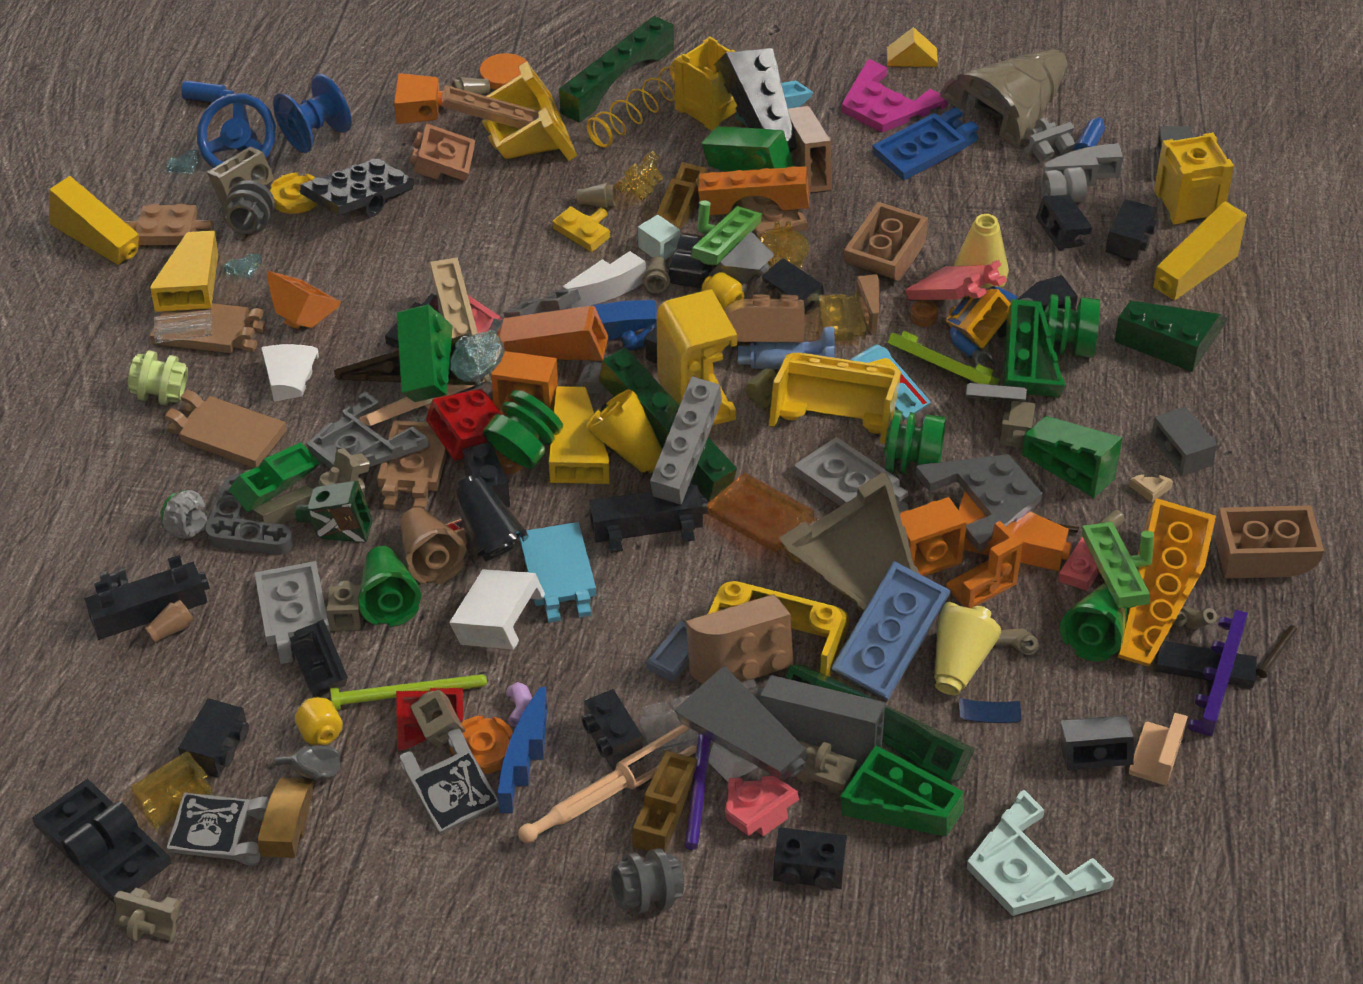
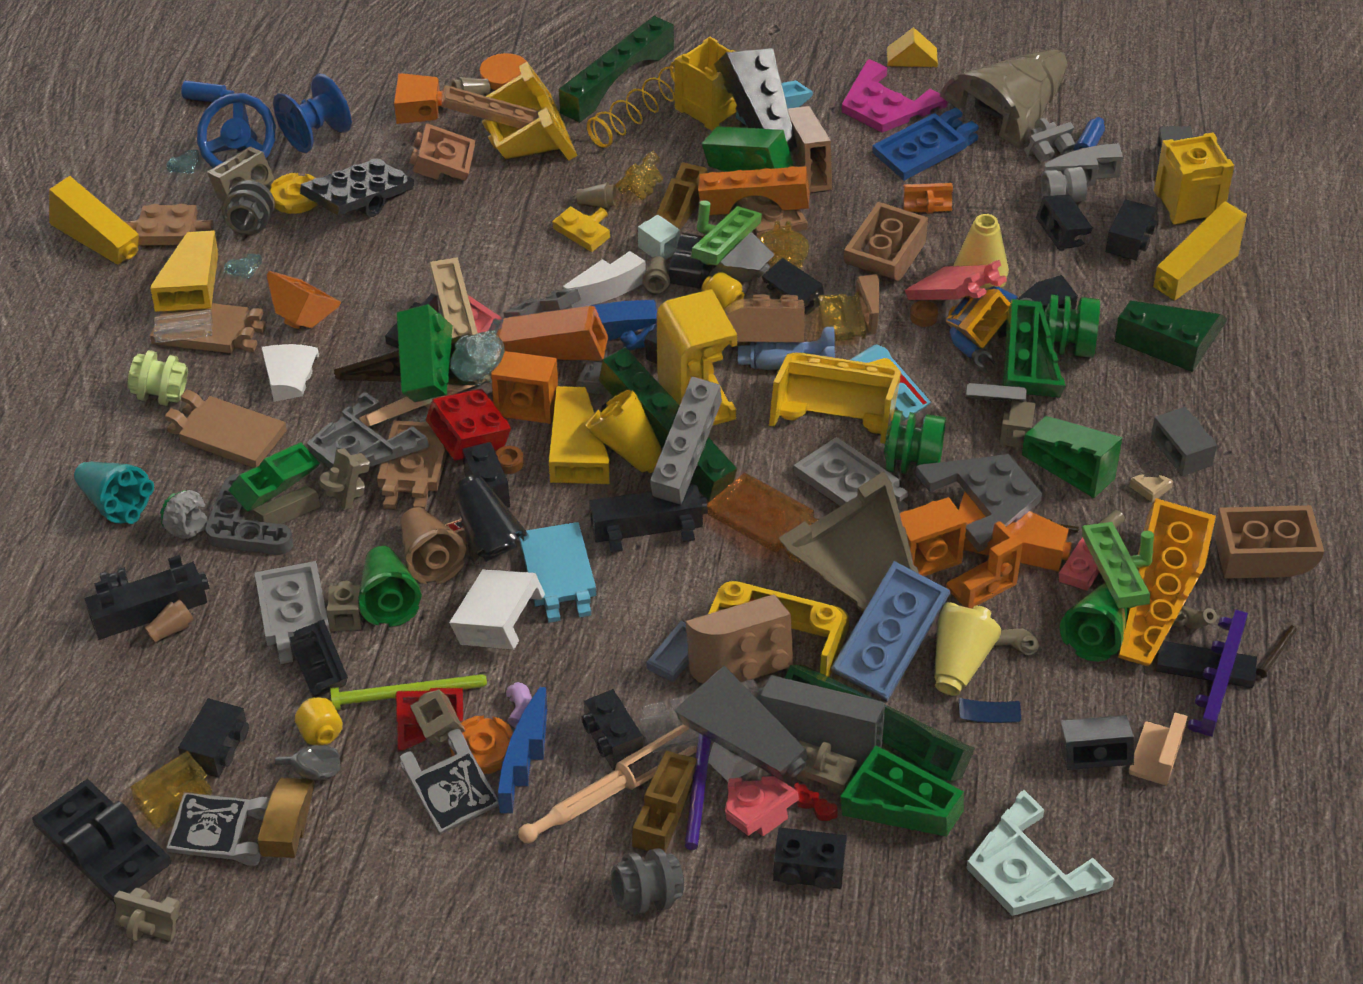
(115, 489): none -> teal cone
(337, 512): dark green torso -> none
(523, 429): green wheel -> none
(761, 388): olive tile -> none
(808, 799): none -> red piece
(909, 343): lime plate -> none
(928, 197): none -> orange hips

